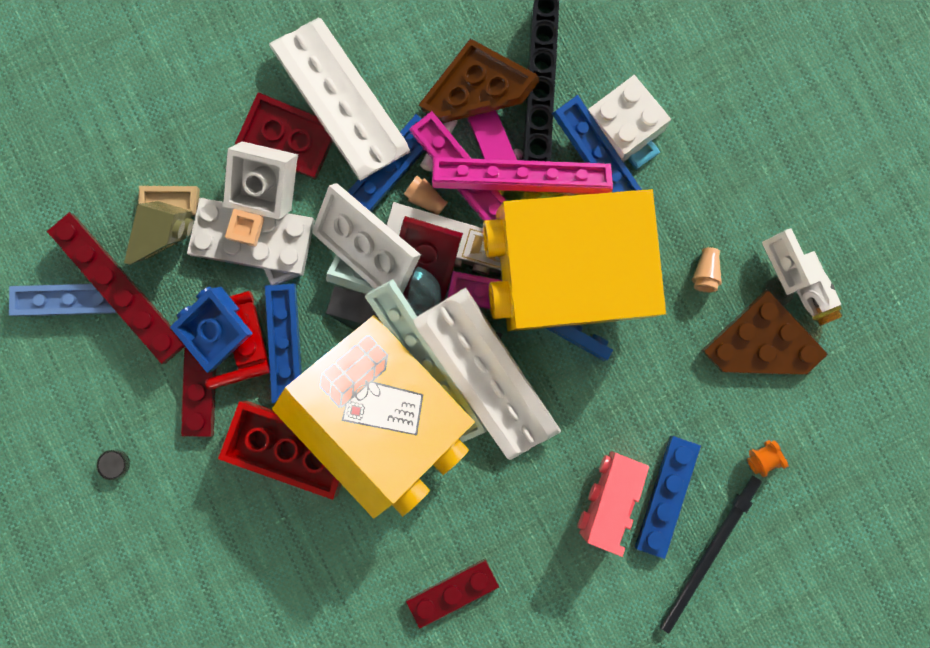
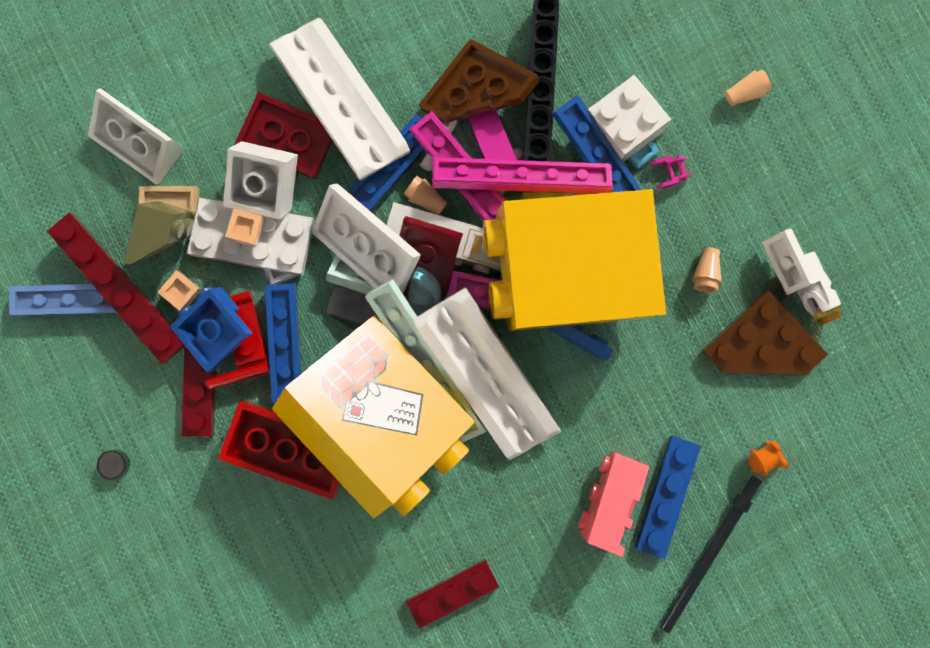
(132, 138): none -> white slope
(179, 290): none -> light nougat plate
(668, 161): none -> dark pink piece
(749, 88): none -> light nougat cone

